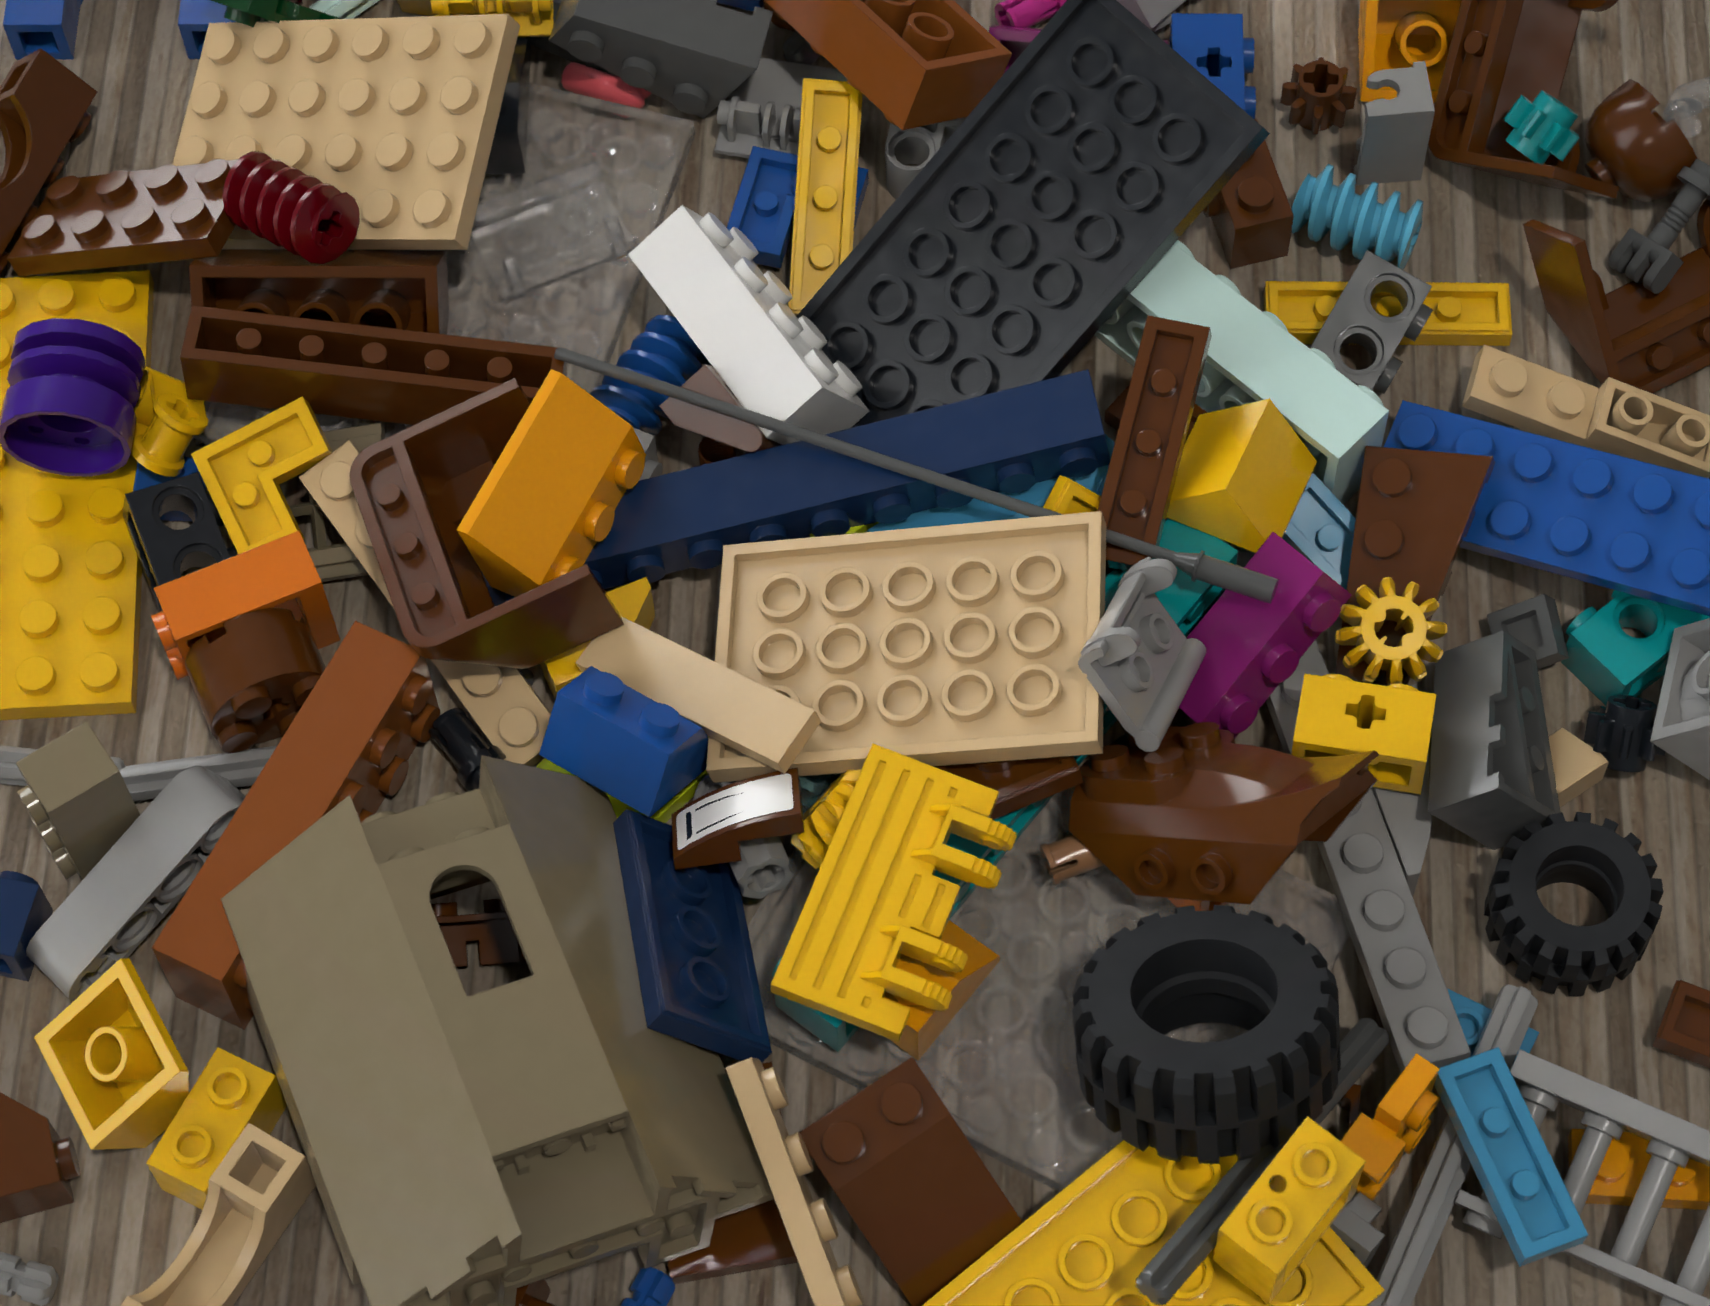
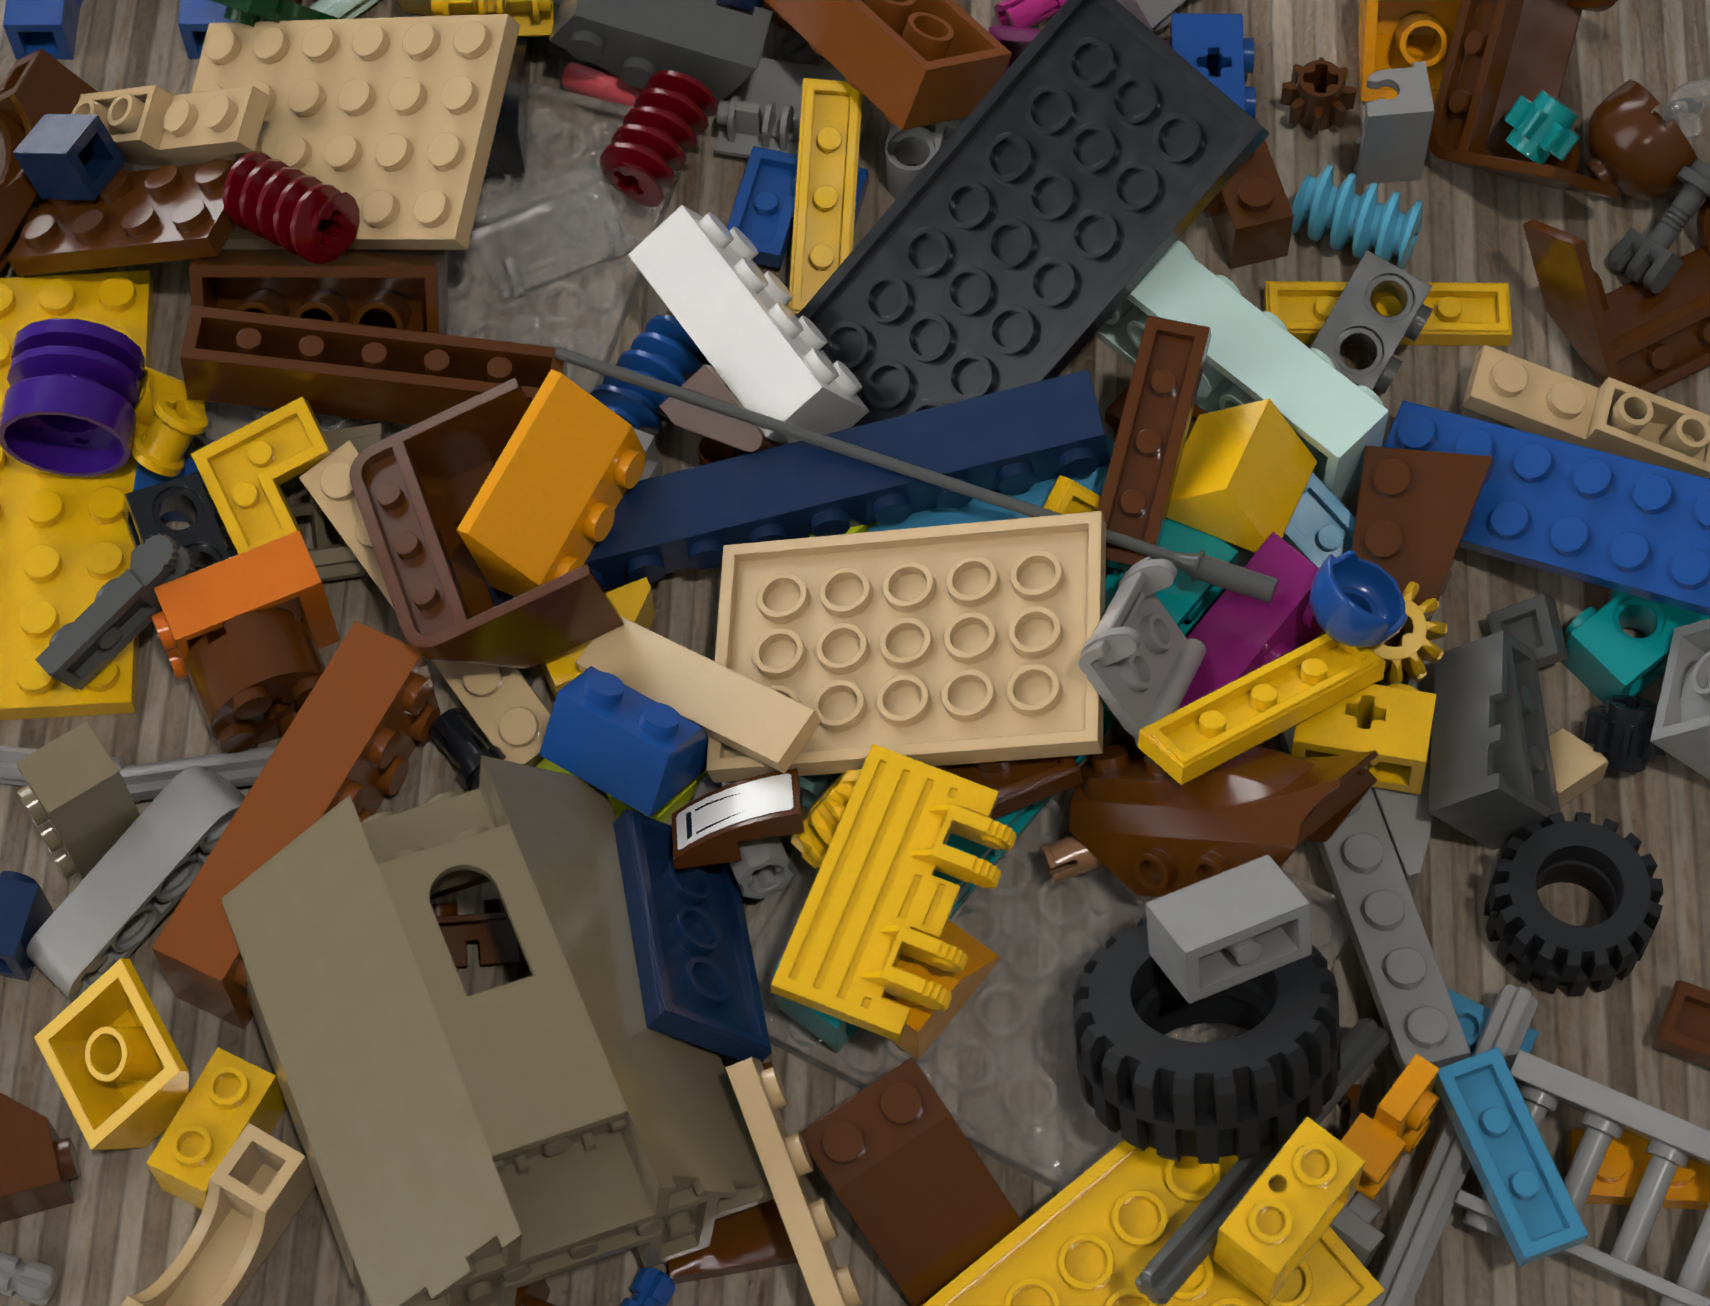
(69, 156): none -> dark blue brick
(117, 614): none -> dark grey hinge
(179, 129): none -> tan slope
(657, 136): none -> dark red piece
(1229, 928): none -> light grey brick
(1258, 706): none -> yellow tile
(1356, 601): none -> blue hair

